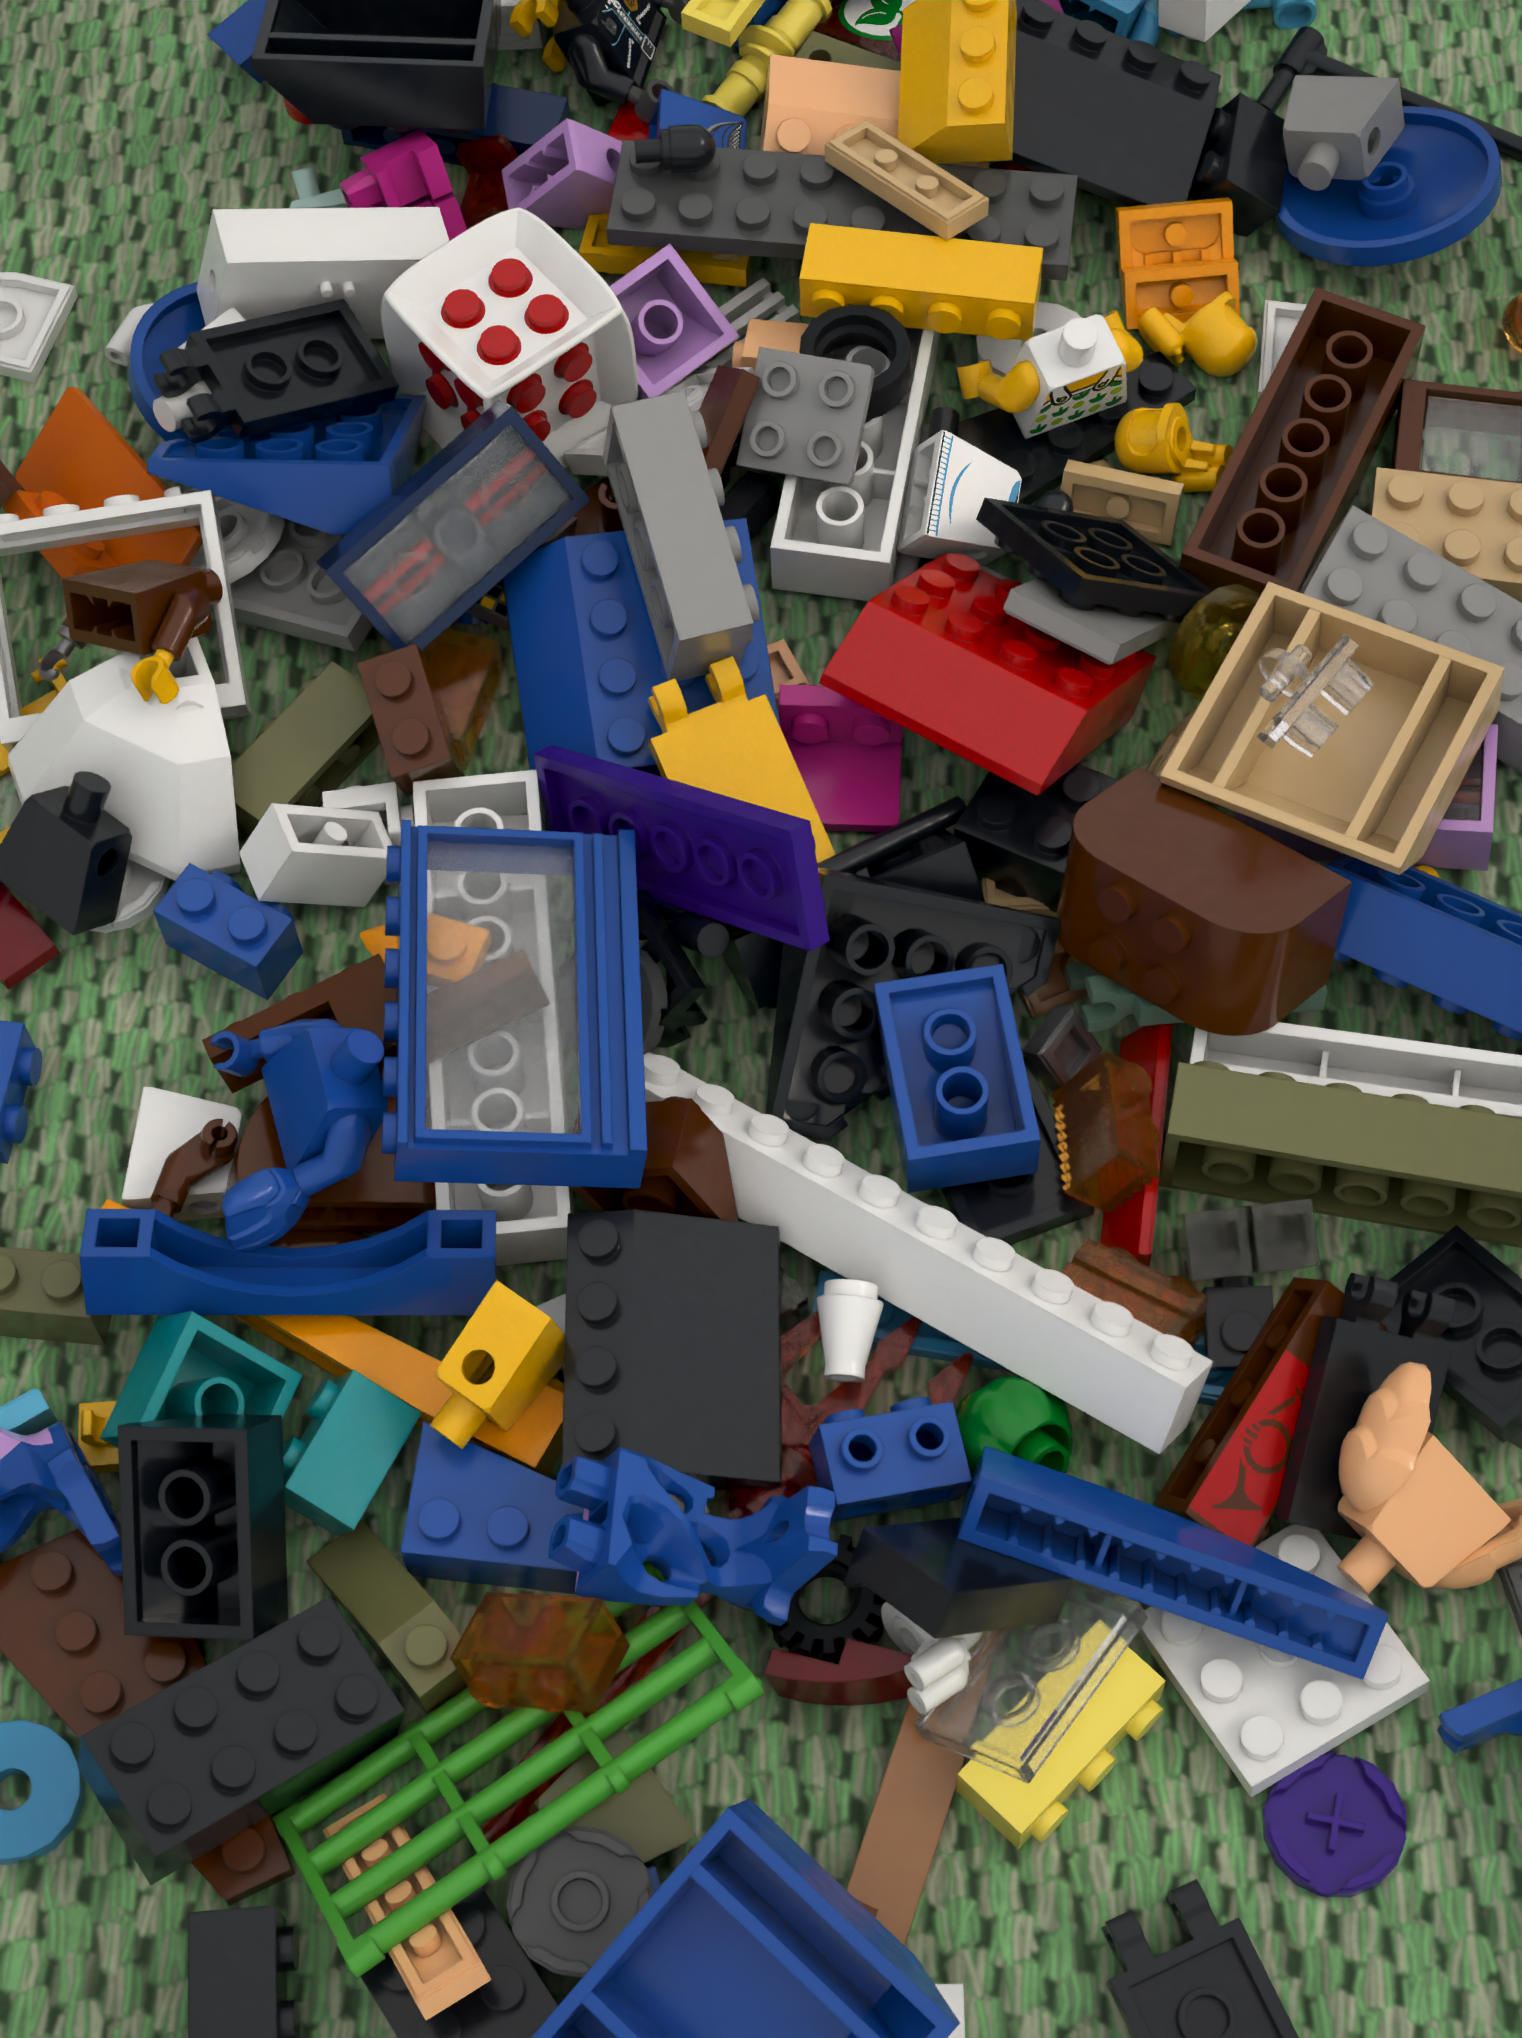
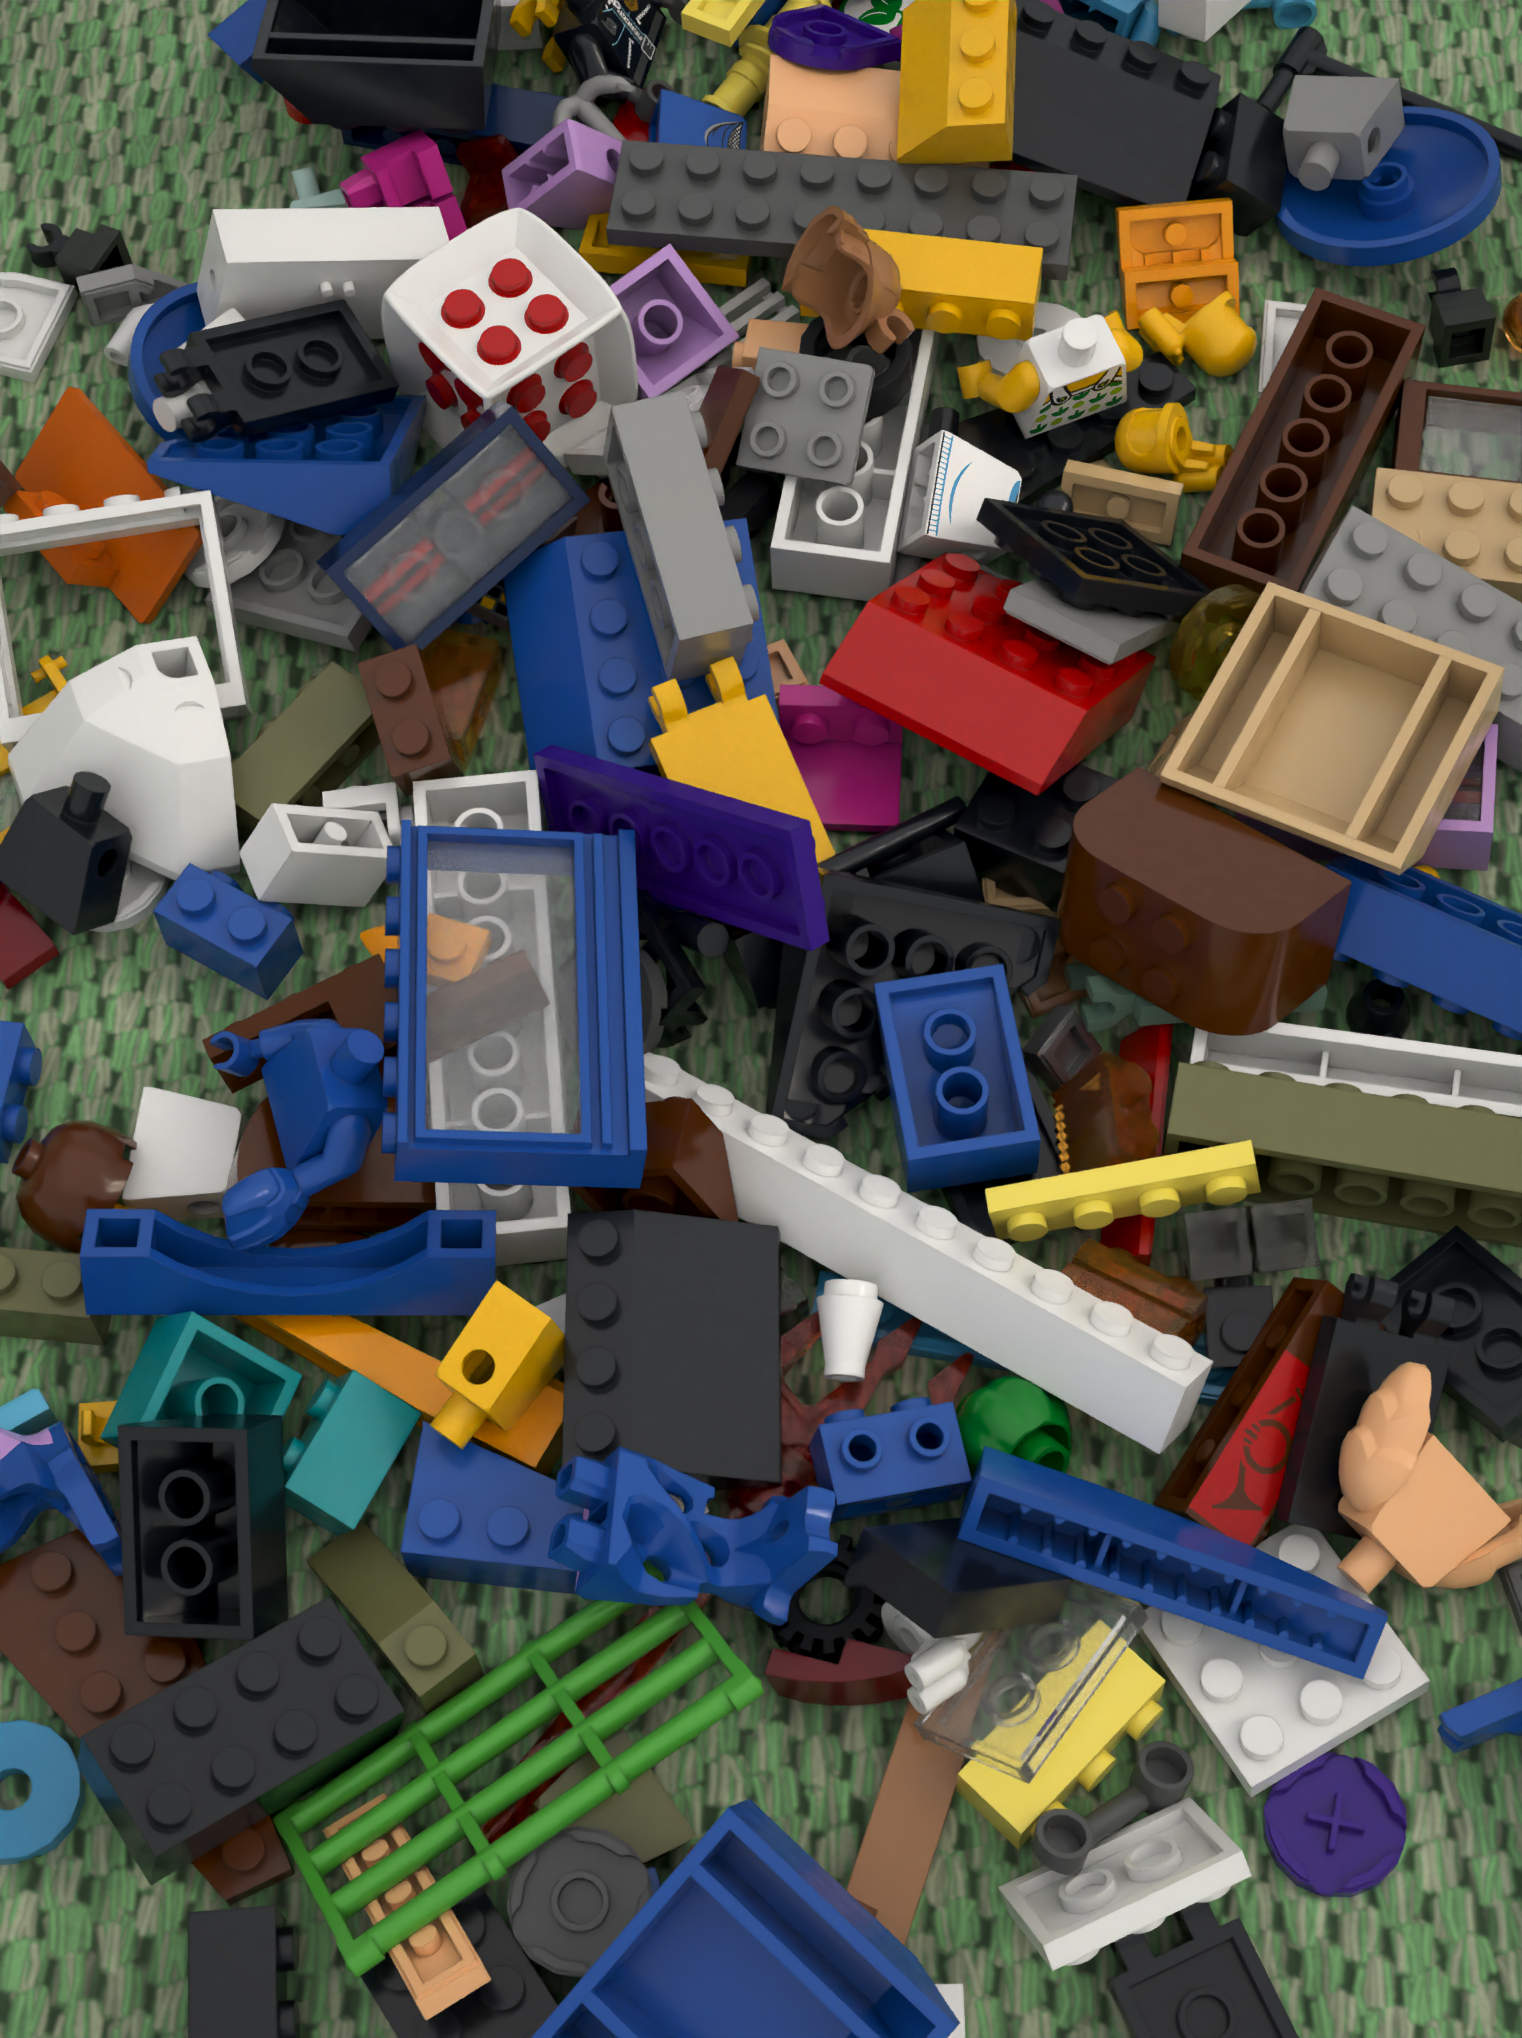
(66, 1174): none -> reddish brown cylinder
(81, 252): none -> pearl dark grey piece
(116, 291): none -> light grey tile
(140, 612): reddish brown torso -> none
(192, 1163): reddish brown arm -> none
(540, 1652): clear orange brick -> none
(583, 106): none -> light grey piece
(678, 149): black cylinder -> none
(830, 39): none -> dark purple tile
(847, 282): none -> medium nougat helmet
(906, 180): tan tile -> none
(1122, 1190): none -> light yellow plate
(1126, 1884): none -> white plate
(1150, 1789): none -> dark grey bar
(1298, 719): clear hips -> none
(1368, 1018): none -> black bar
(1459, 321): none -> pearl dark grey piece

